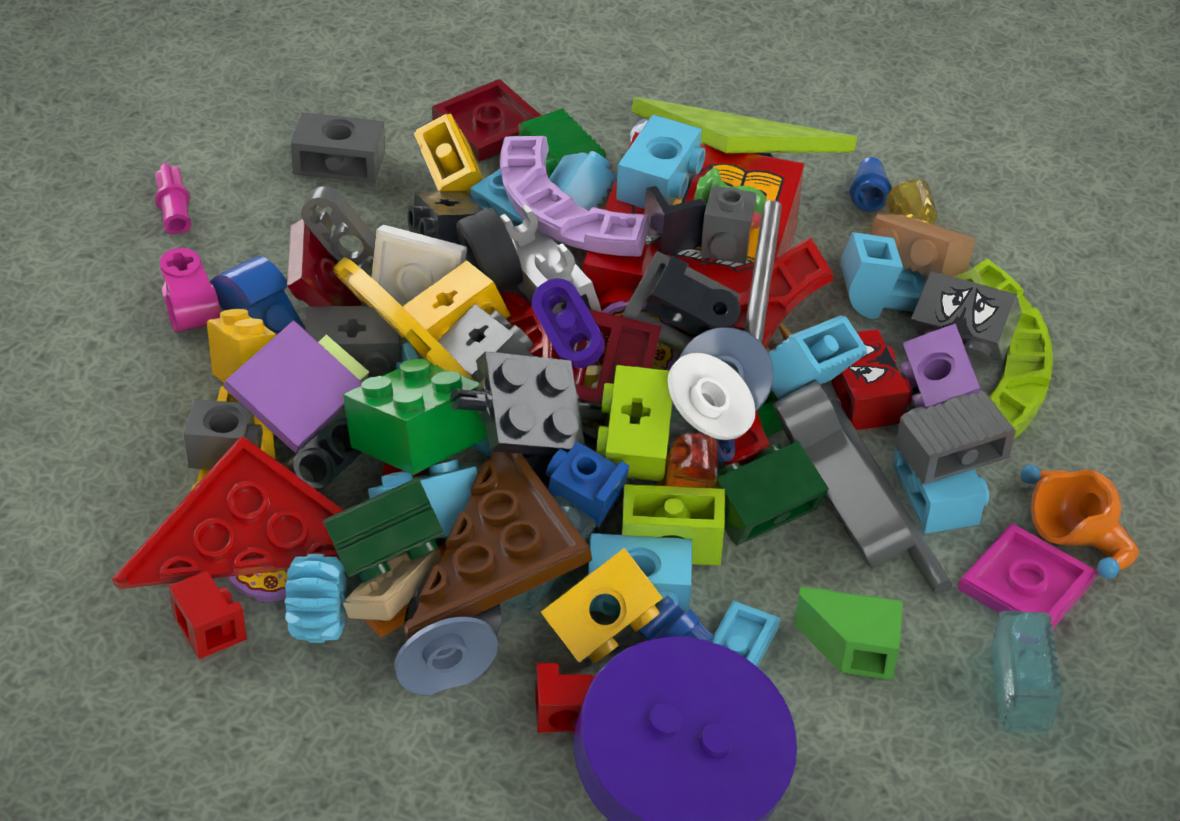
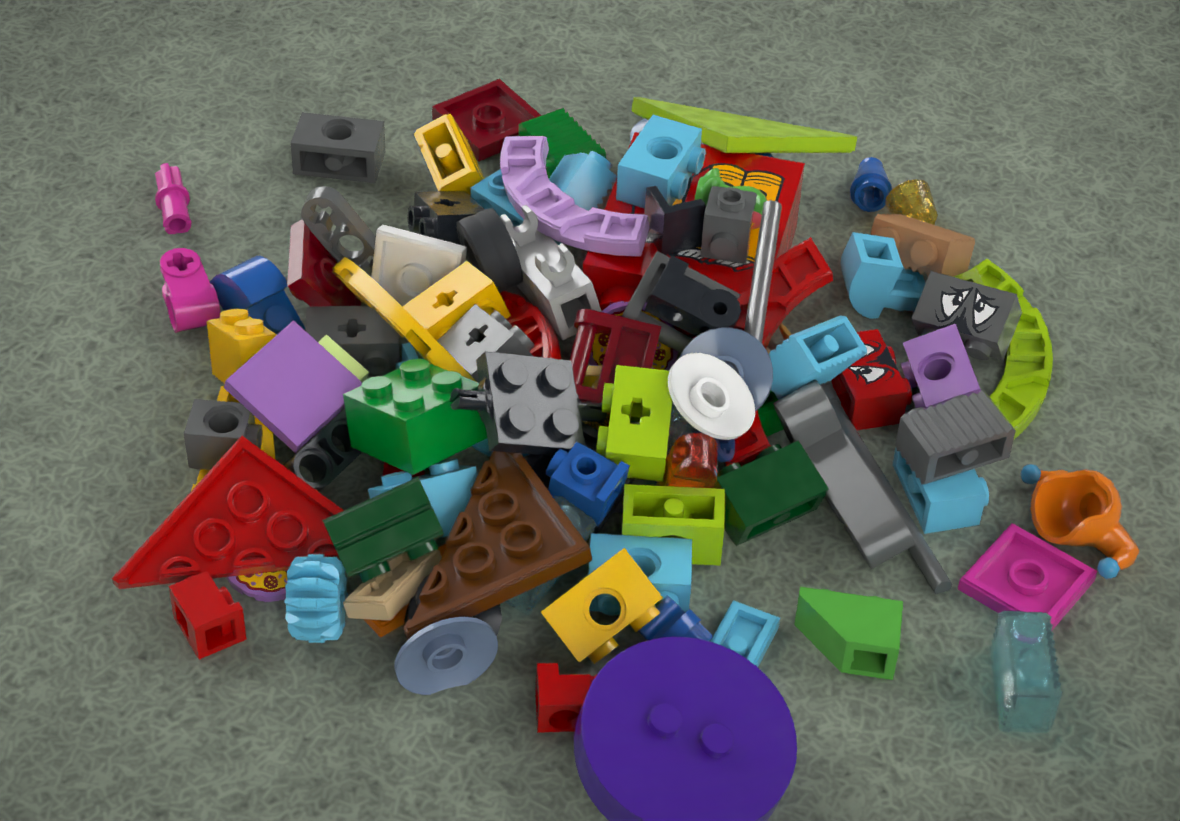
(570, 325): dark purple plate -> none

